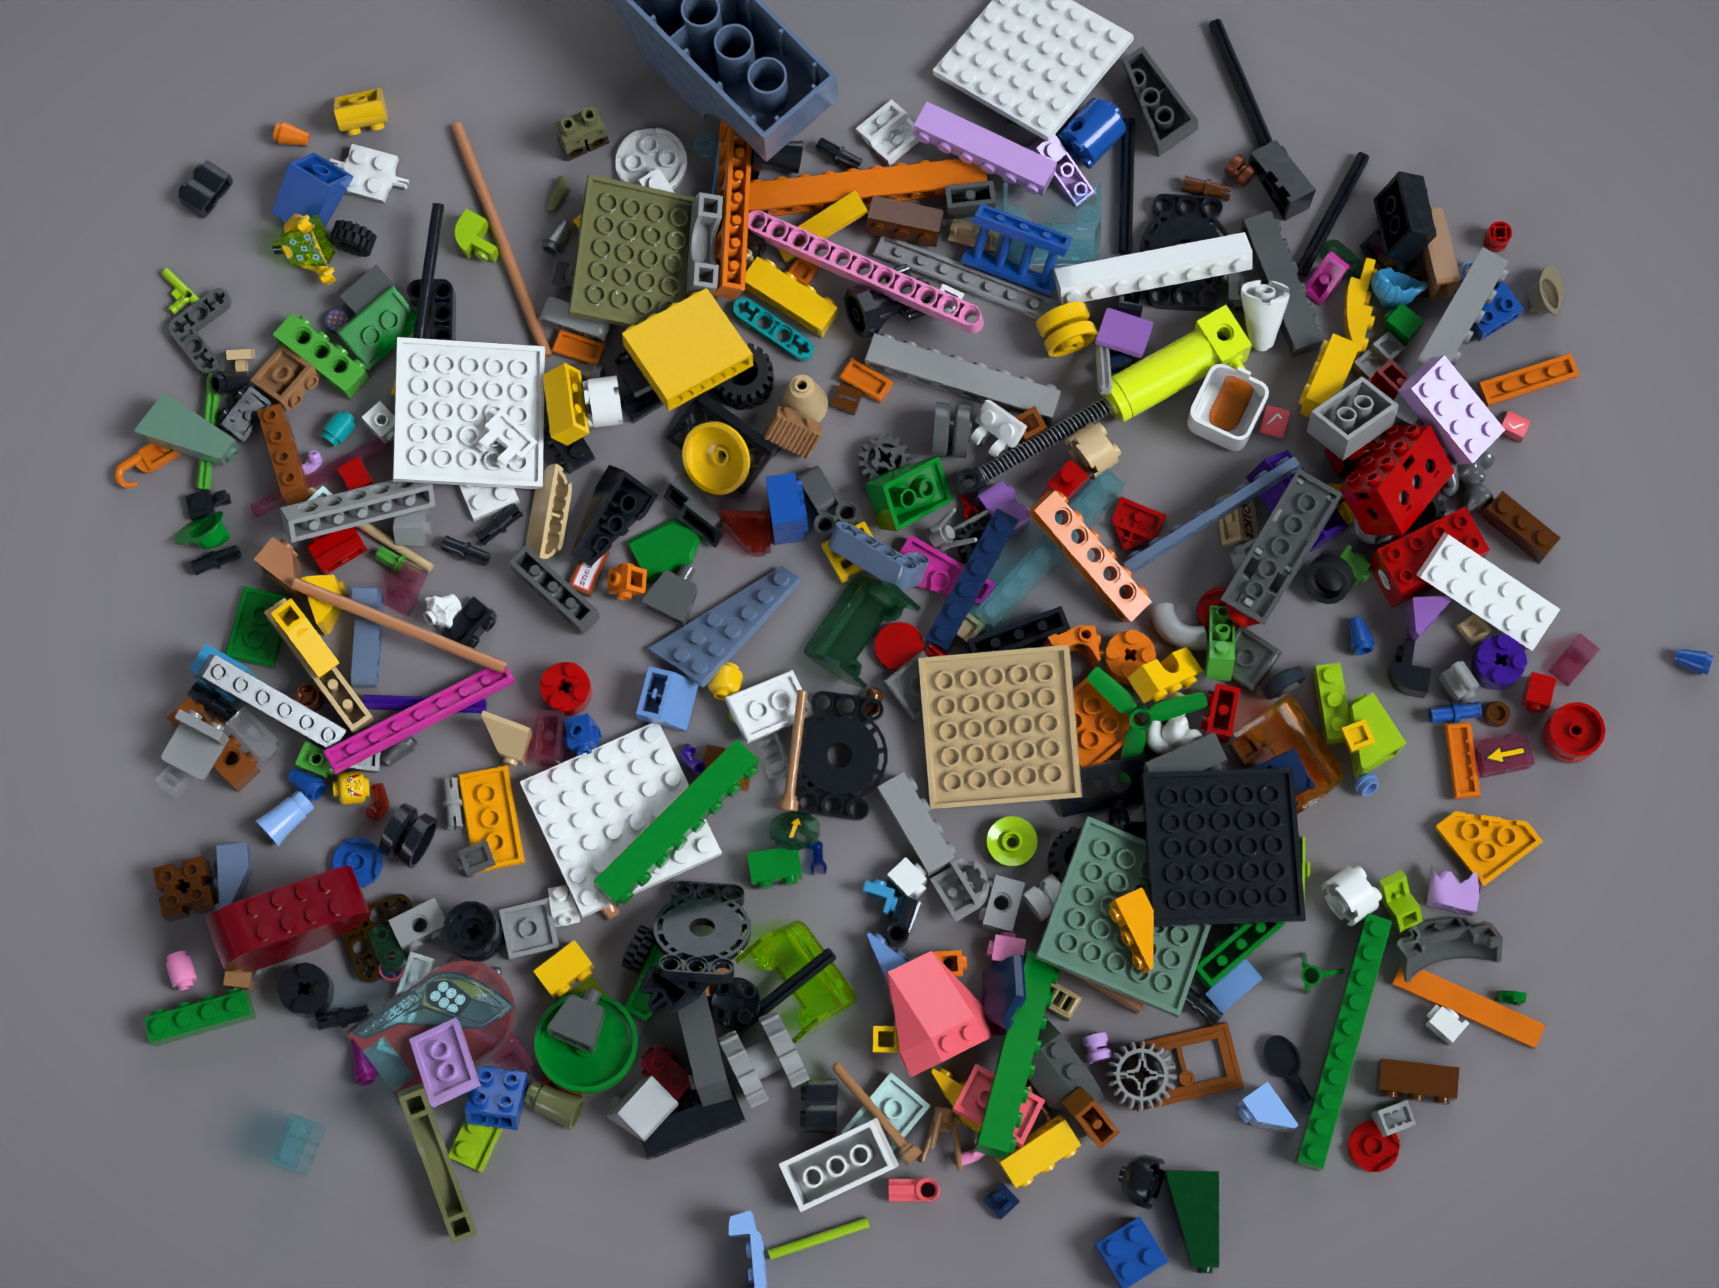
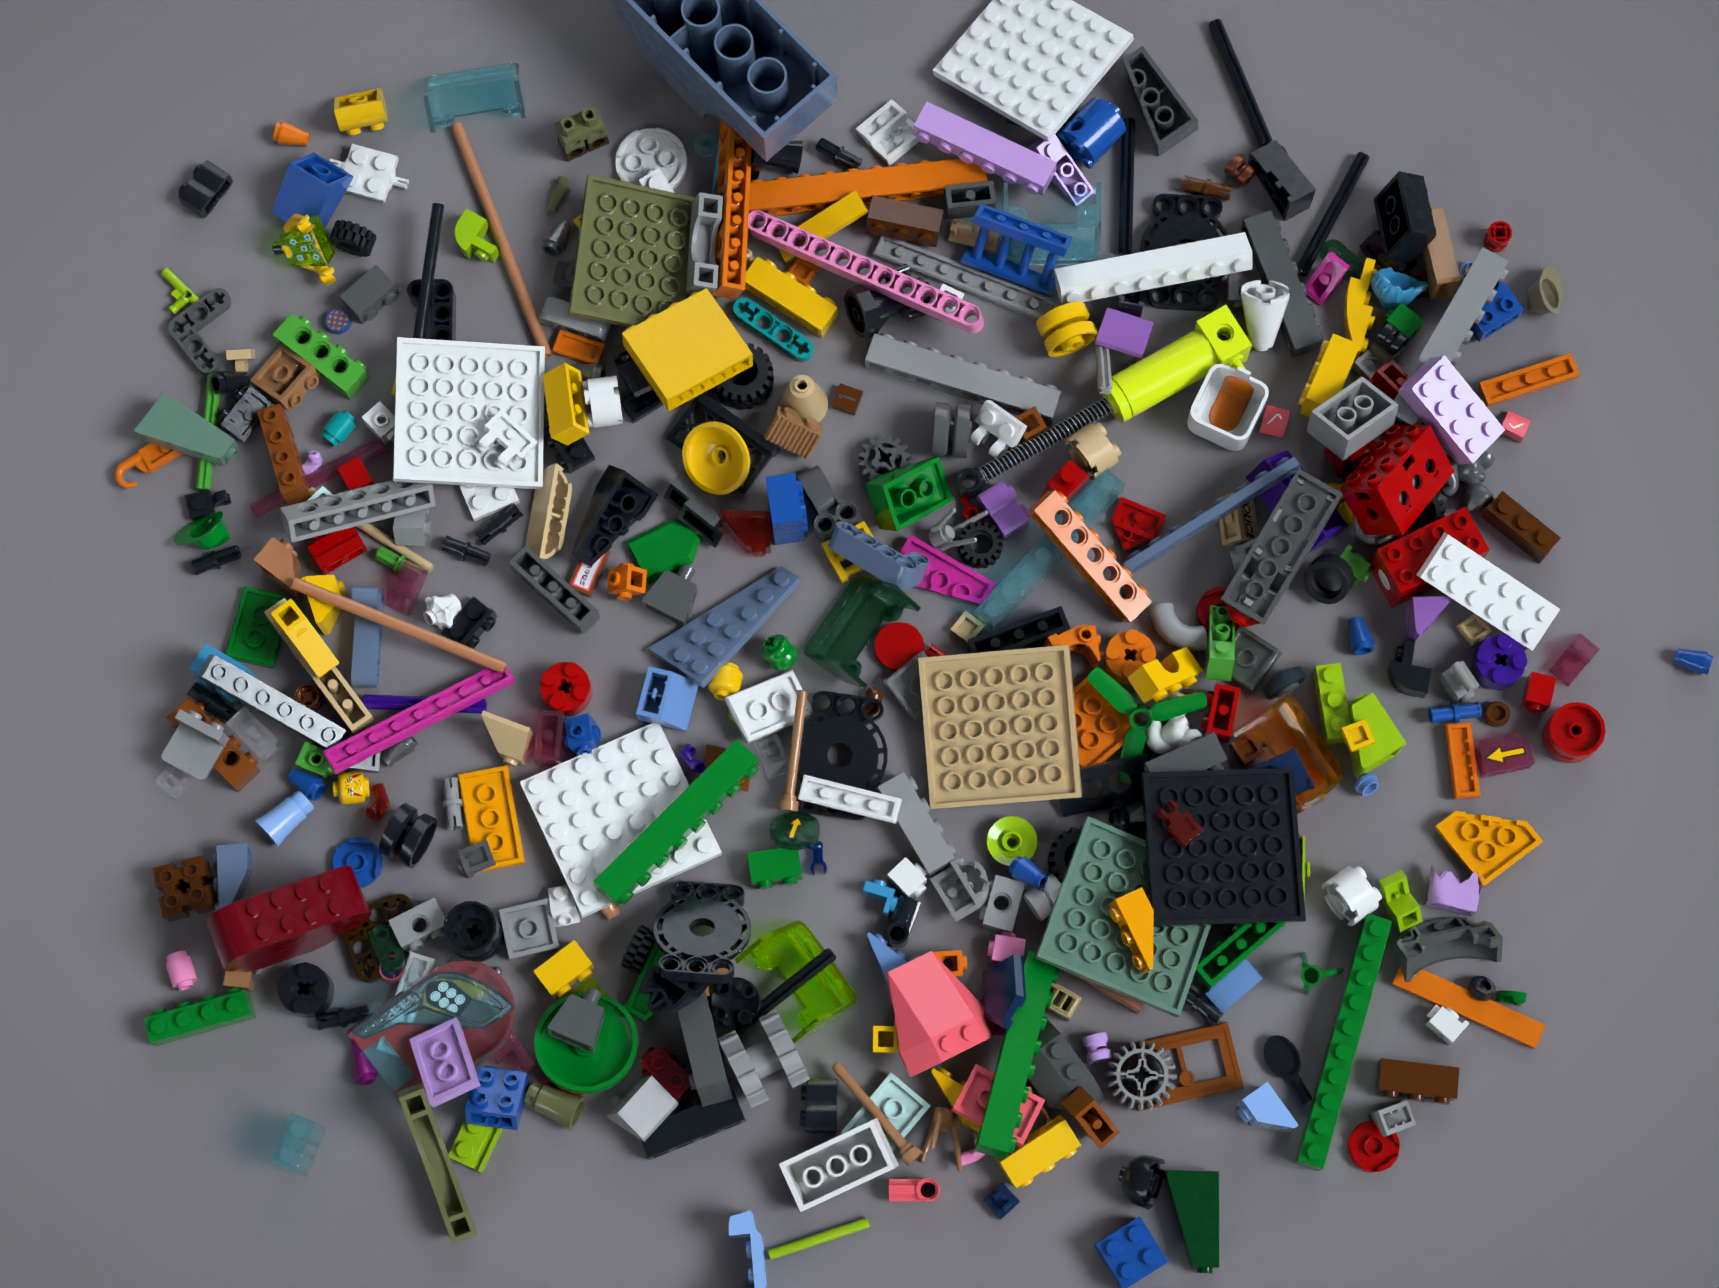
(376, 327): green tile -> none
(473, 93): none -> clear light blue windscreen
(756, 245): black slope -> none
(779, 652): none -> green piece
(850, 799): none -> white tile
(866, 379): orange tile -> none
(972, 579): dark blue plate -> none
(1027, 872): none -> blue cone
(1120, 361): dark blue cone -> none
(1182, 827): none -> clear red plate
(1391, 338): none -> black wheel
(1481, 988): none -> black tile

